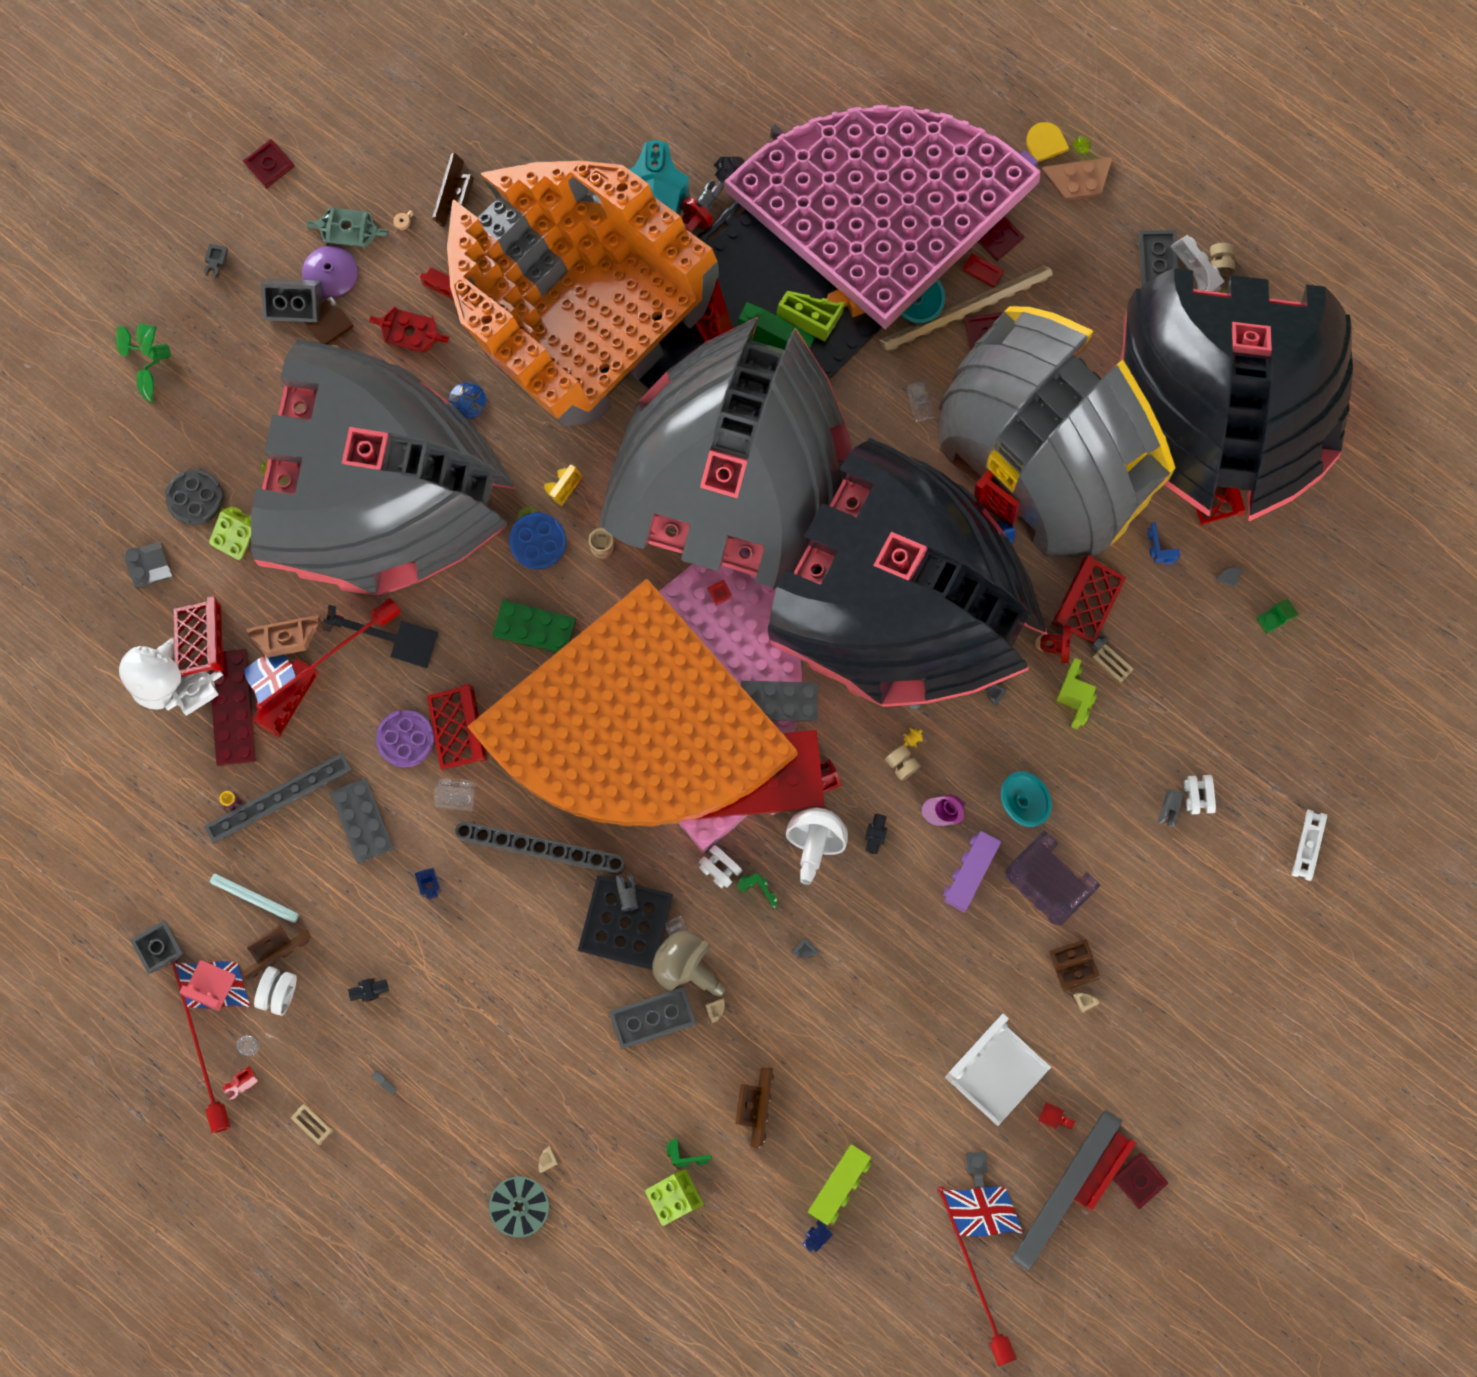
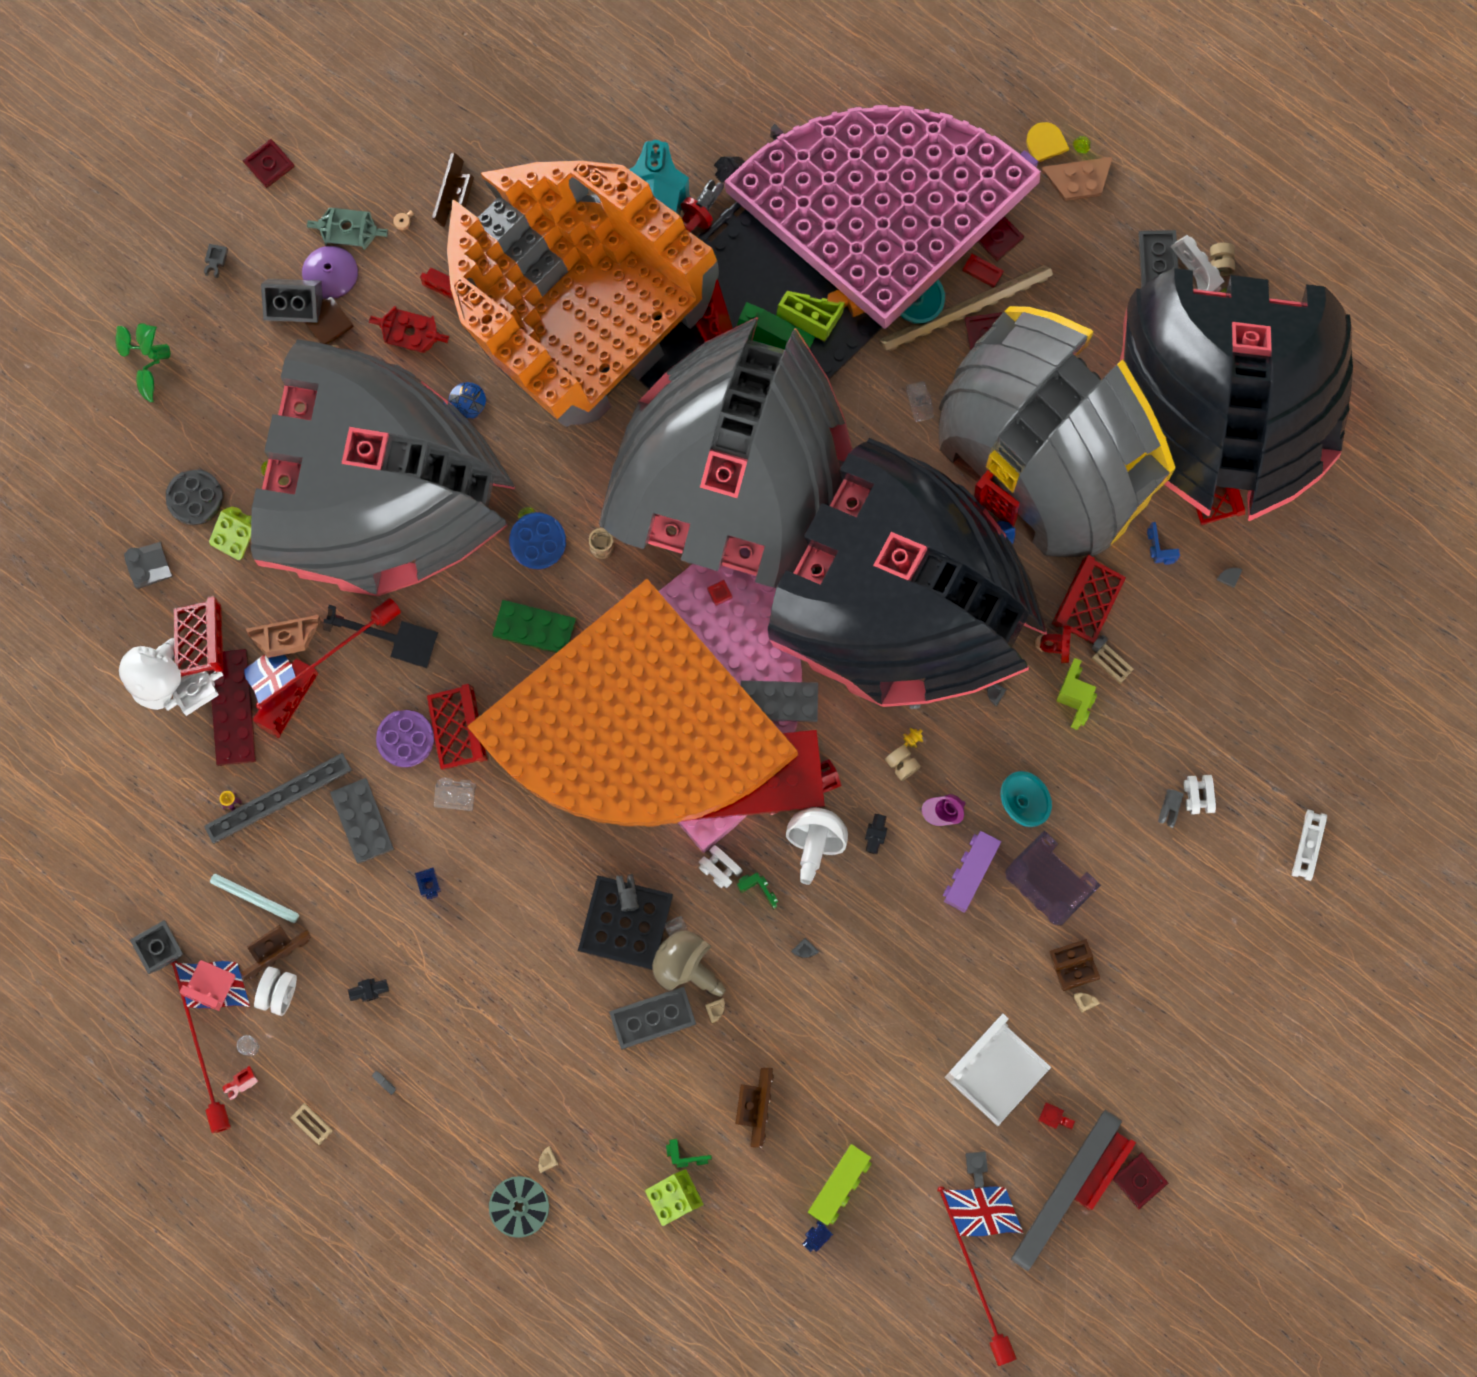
(532, 842): dark grey beam -> none
(569, 479): yellow tile -> none
(1277, 616): green slope -> none

